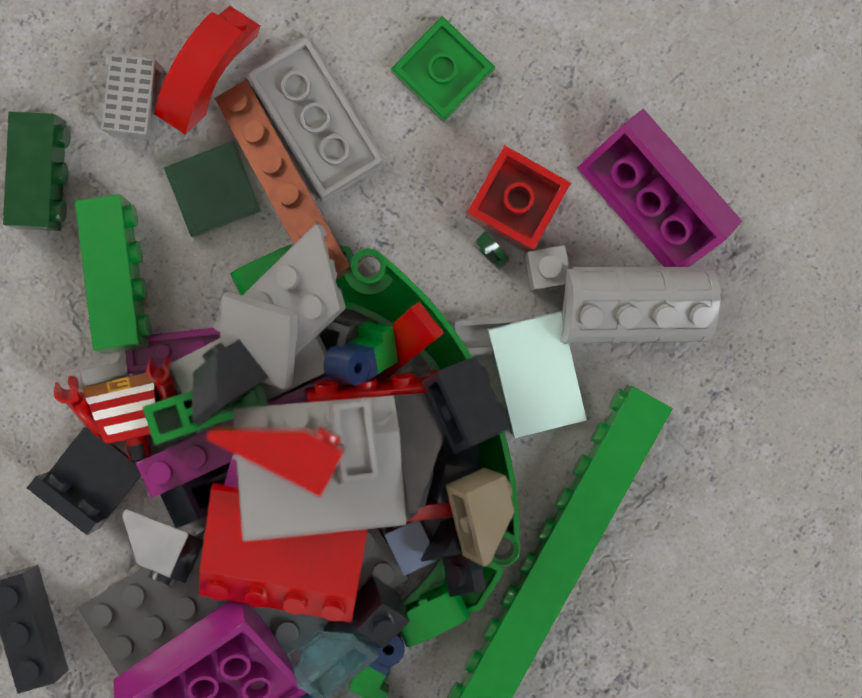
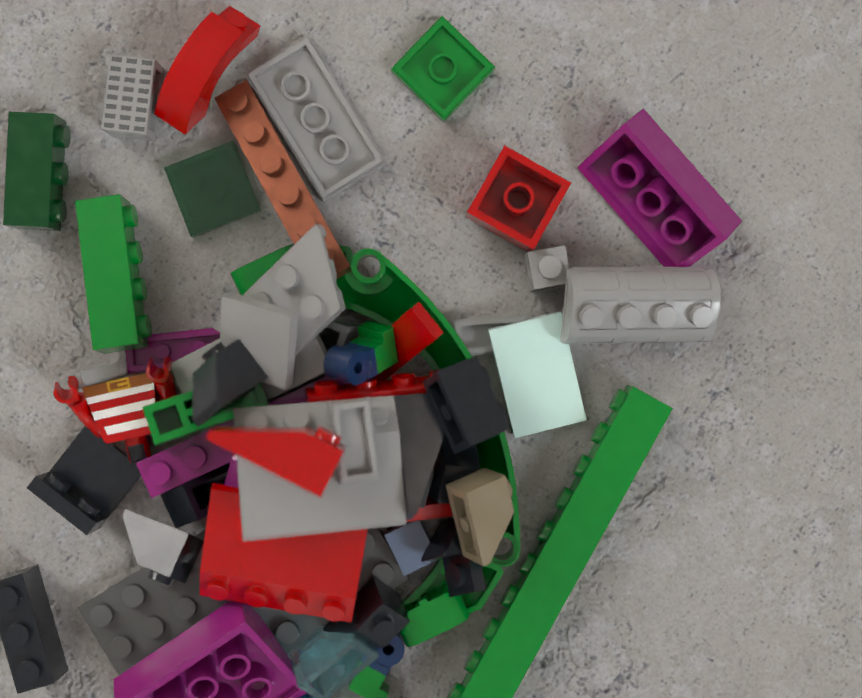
(491, 250): dark green tile -> none

